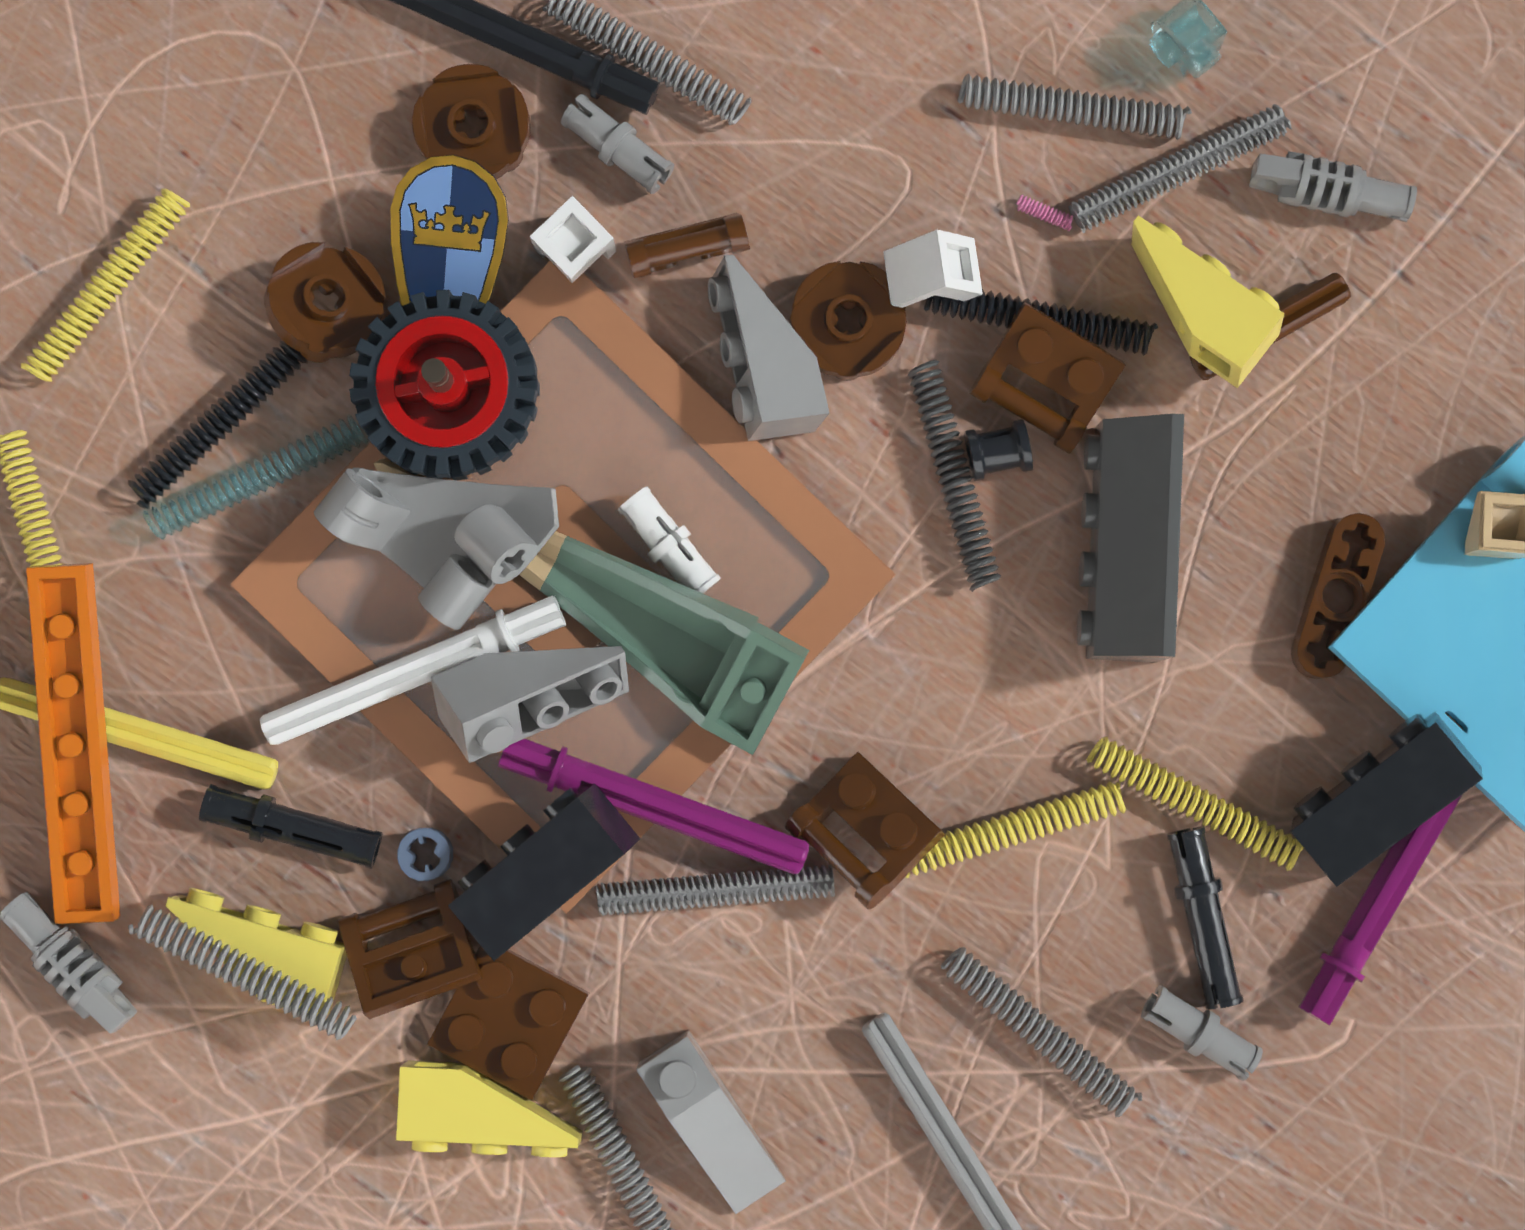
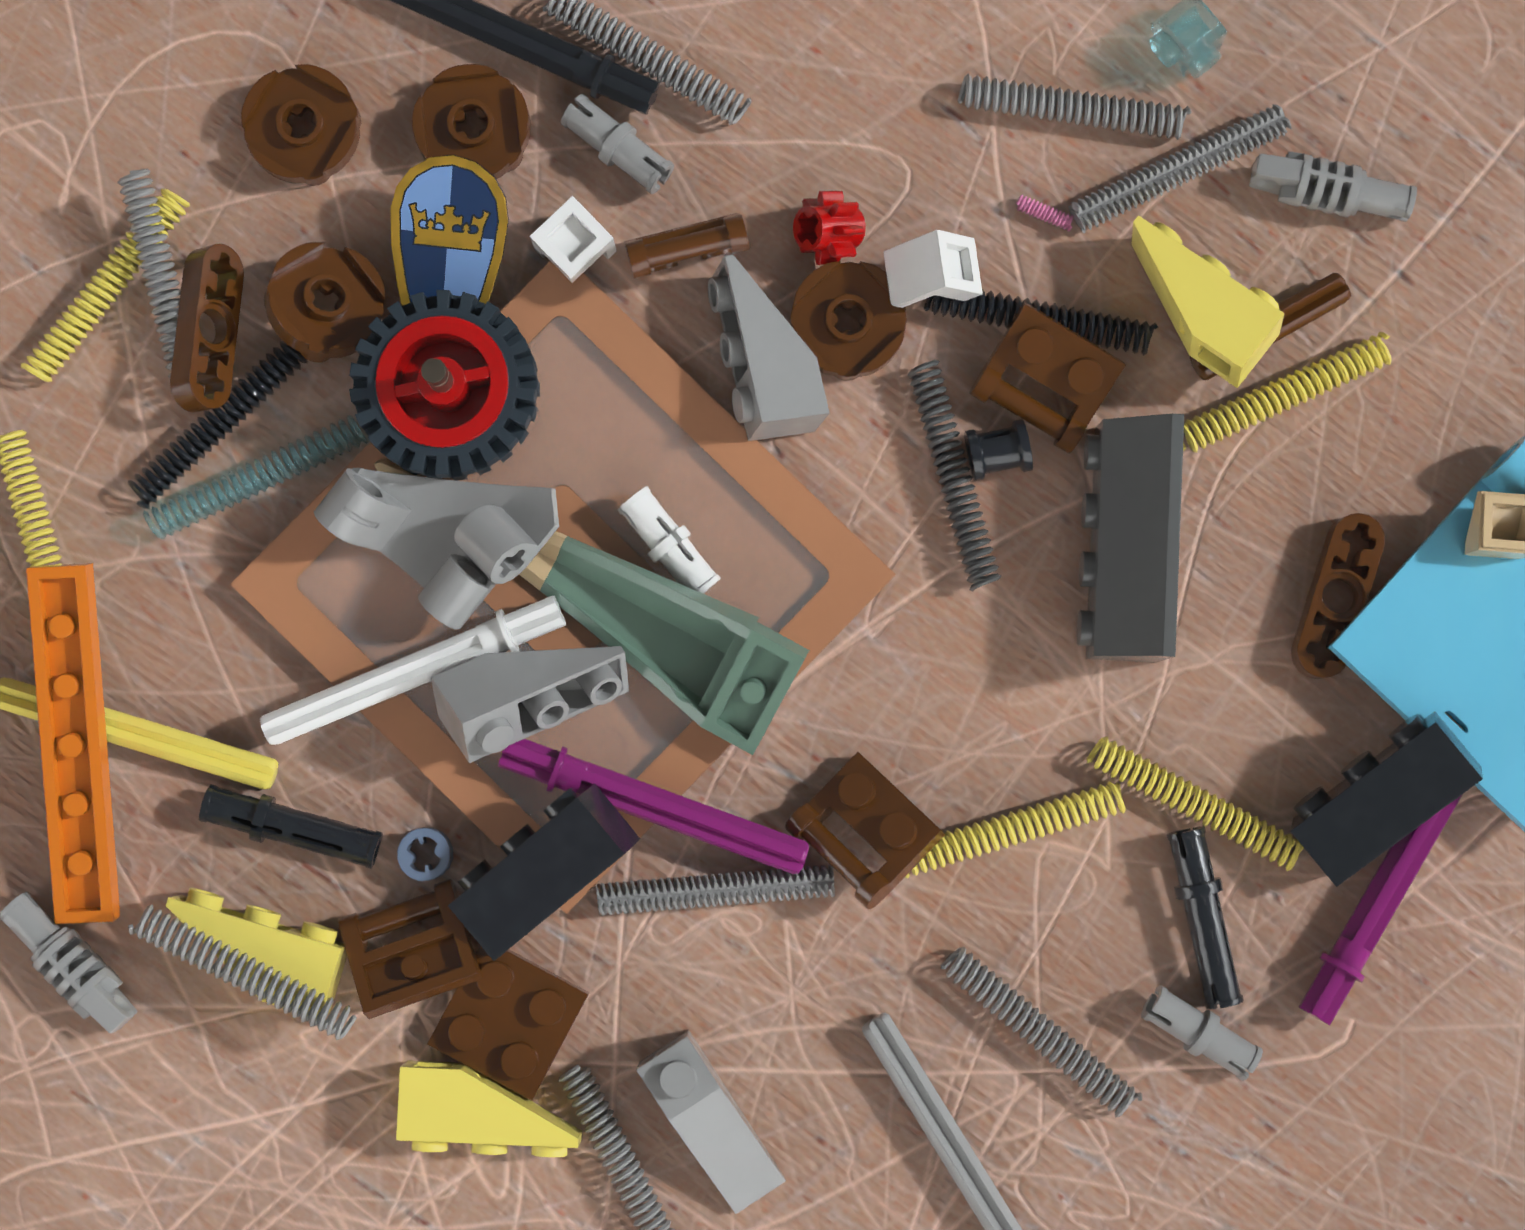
(148, 248): none -> light grey piece
(190, 347): none -> reddish brown beam
(311, 156): none -> reddish brown plate
(829, 227): none -> red gear
(1367, 362): none -> light yellow piece

